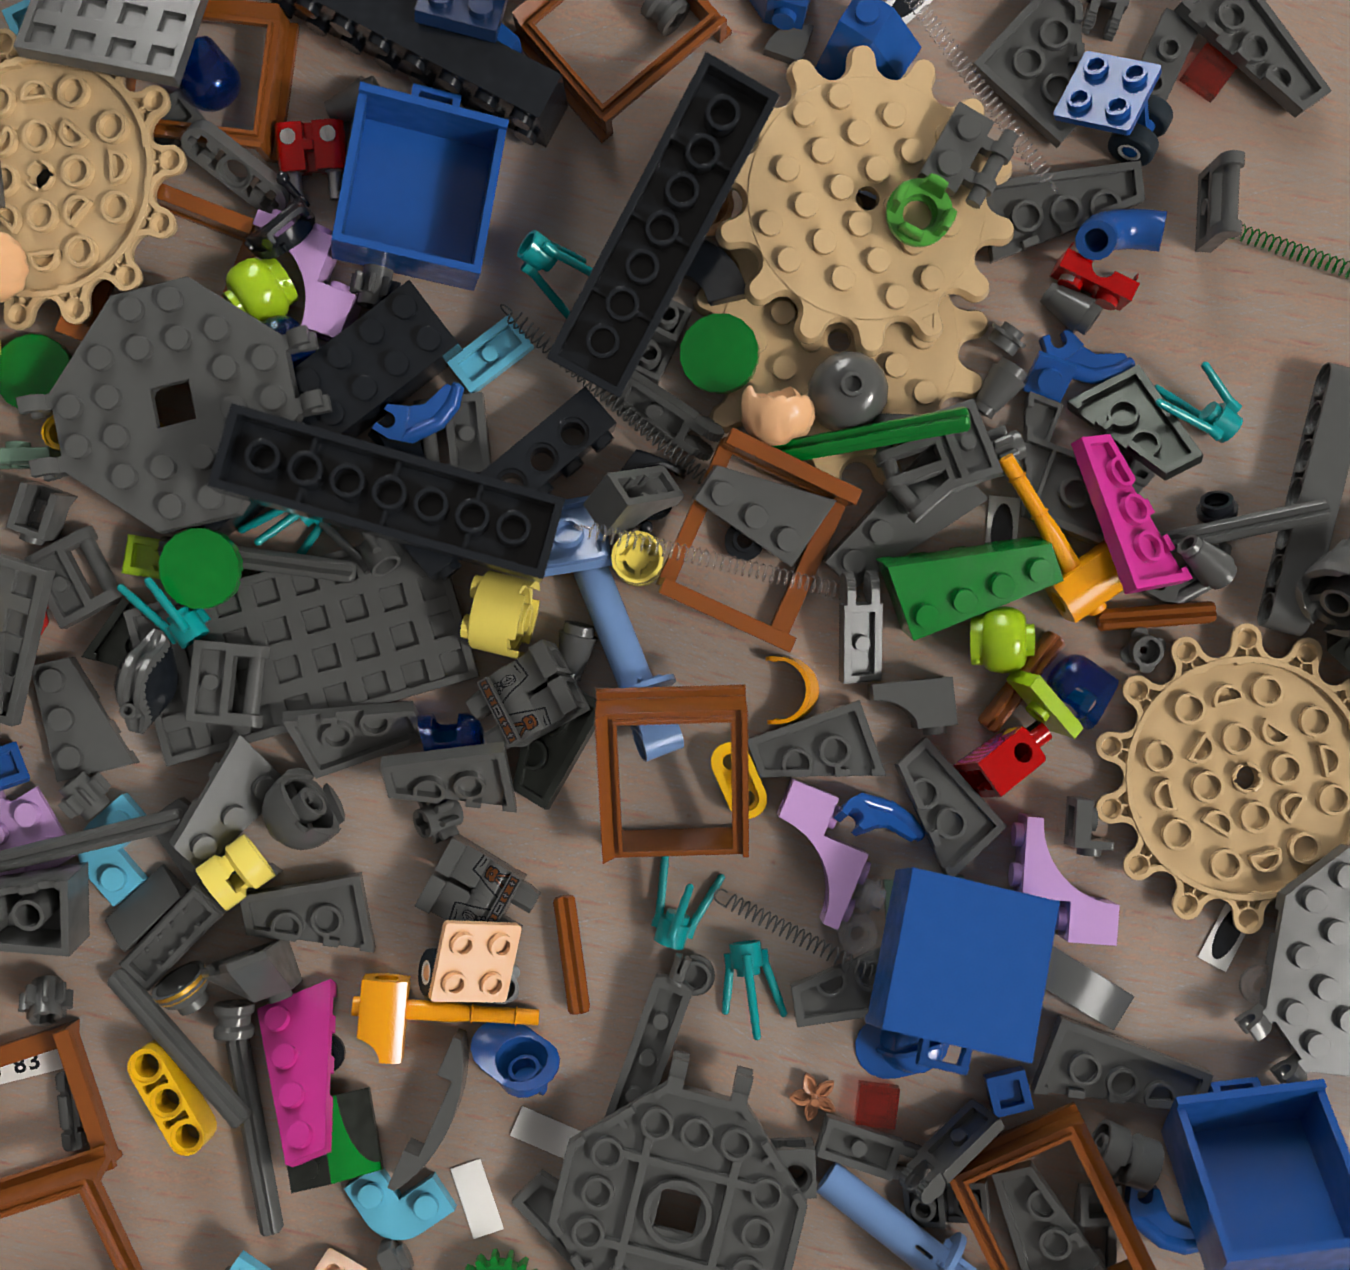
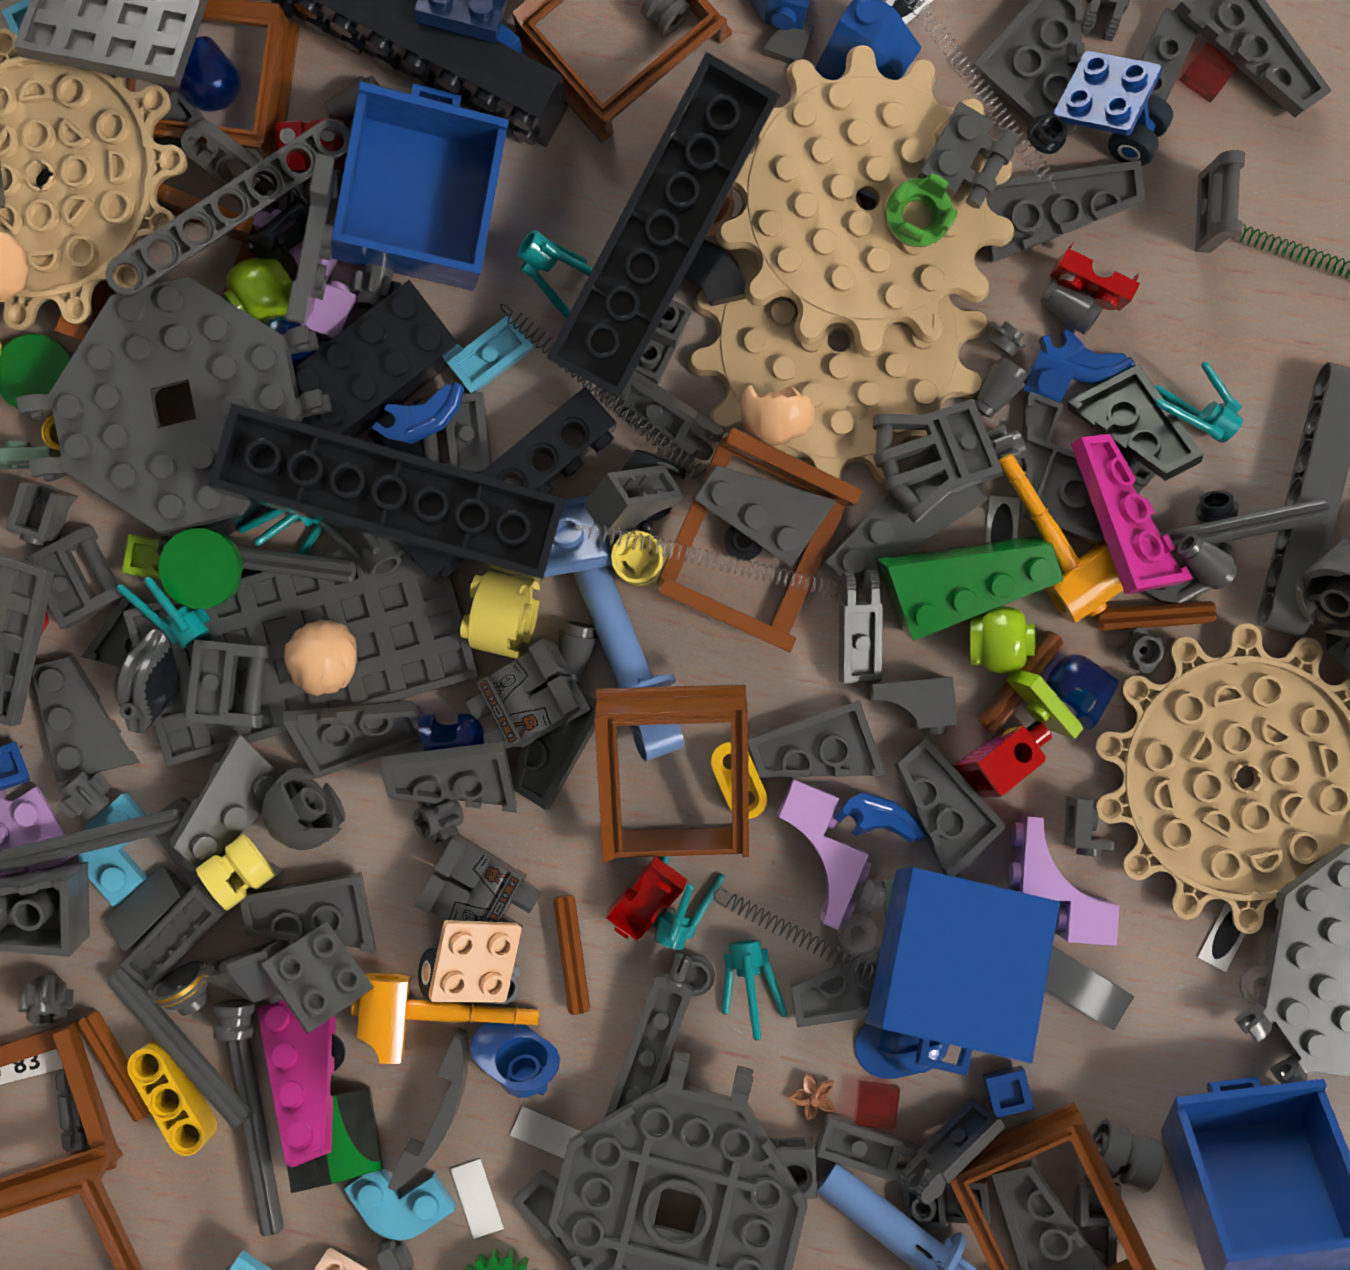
(113, 1063): none -> dark orange axle
(208, 213): none -> dark grey beam
(316, 245): none -> dark grey wing
(317, 977): none -> dark grey hinge
(321, 657): none -> light nougat hair
(654, 890): none -> red piece
(719, 353): green tile -> none
(811, 685): light orange helmet -> none
(848, 390): dark grey cylinder -> none
(879, 434): green axle -> none
(1047, 133): none -> black plate
(1103, 1066): dark grey wing -> none
(1119, 231): blue cylinder -> none
(1156, 1224): blue piece -> none

